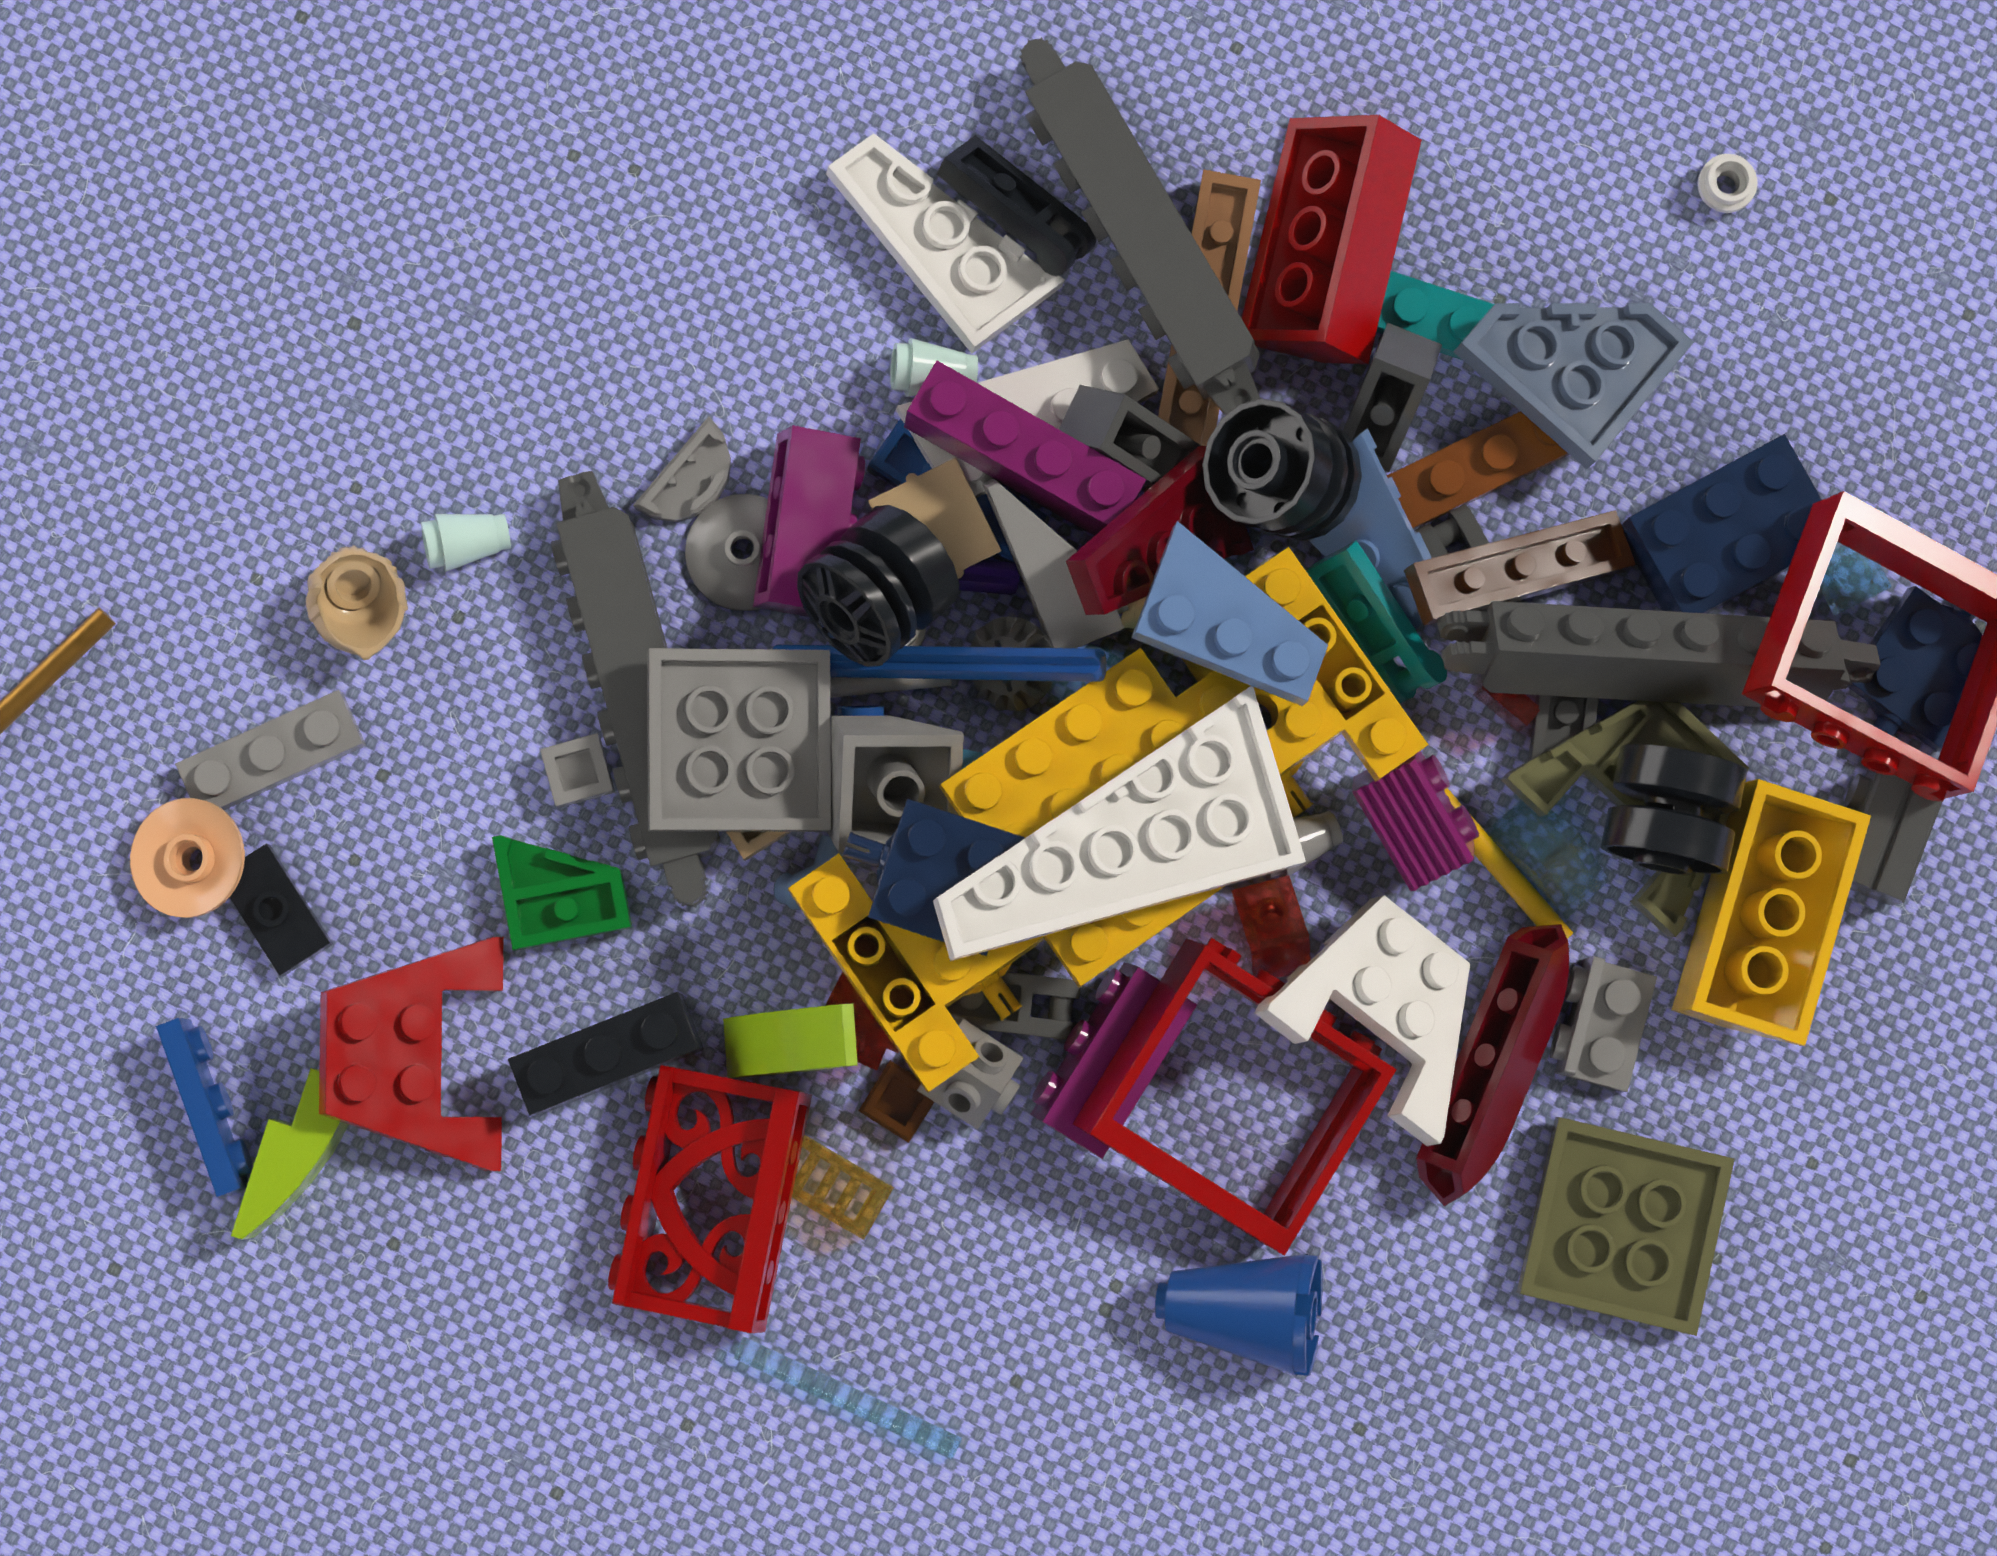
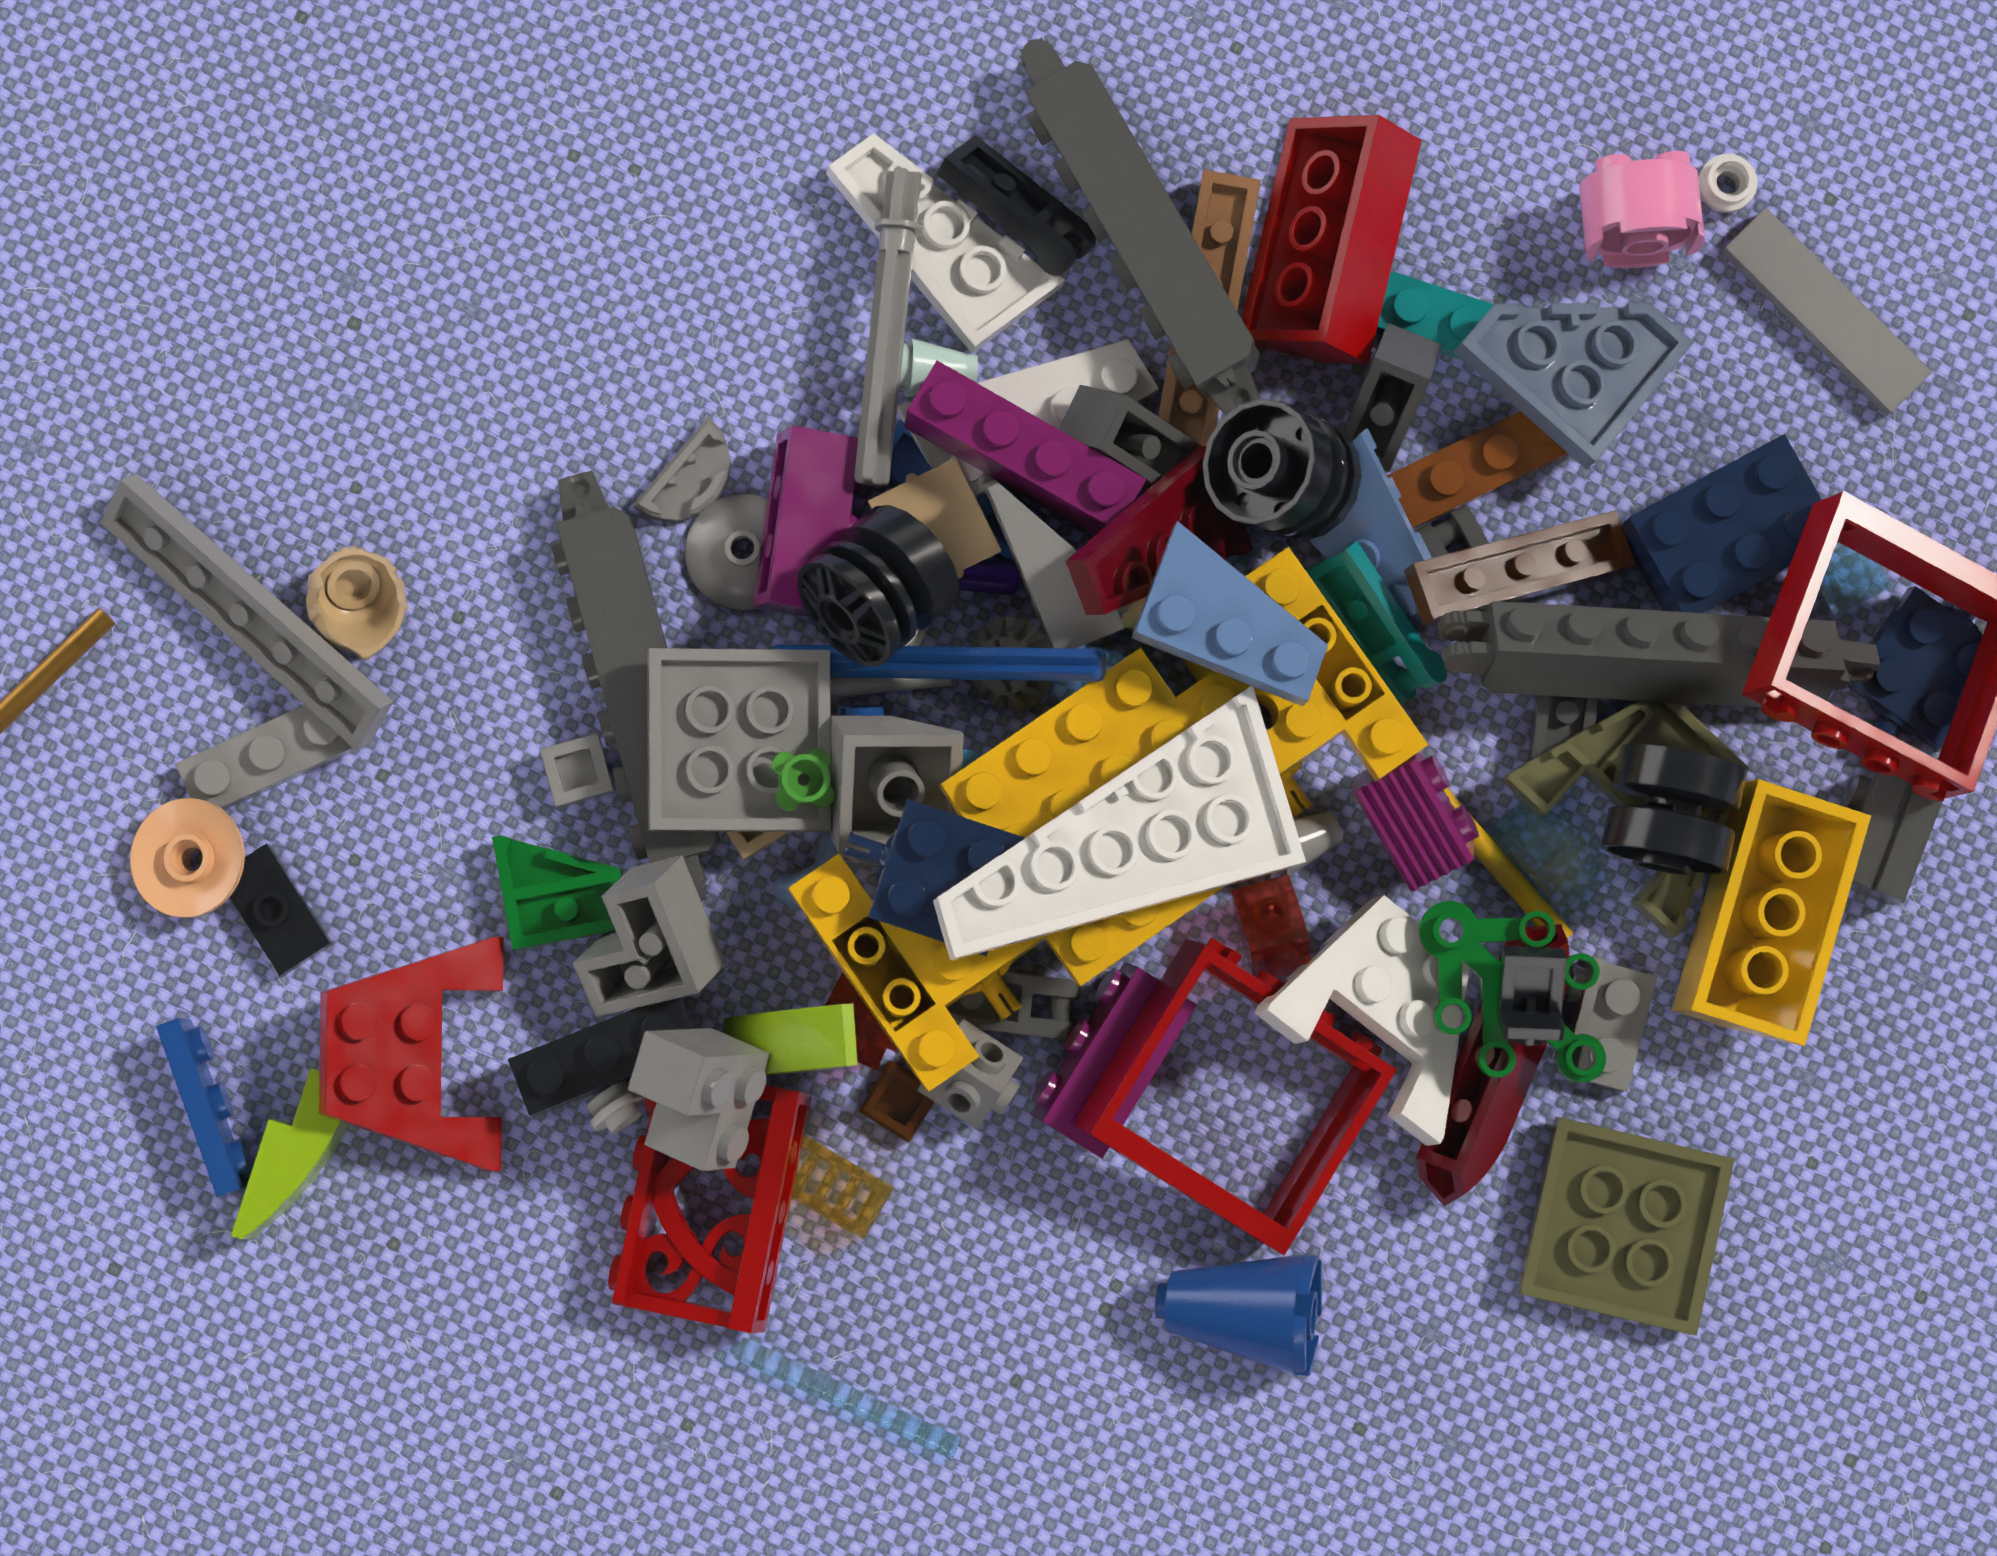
(246, 612): none -> light grey plate
(463, 538): light aqua cone -> none
(615, 1108): none -> white plate
(659, 943): none -> light grey brick
(702, 1094): none -> light grey brick
(813, 765): none -> bright green plate
(887, 326): none -> light grey axle
(1487, 968): none -> green plant
(1514, 709): clear red tile -> none
(1531, 994): none -> black bracket
(1641, 209): none -> bright pink brick
(1826, 312): none -> light grey tile

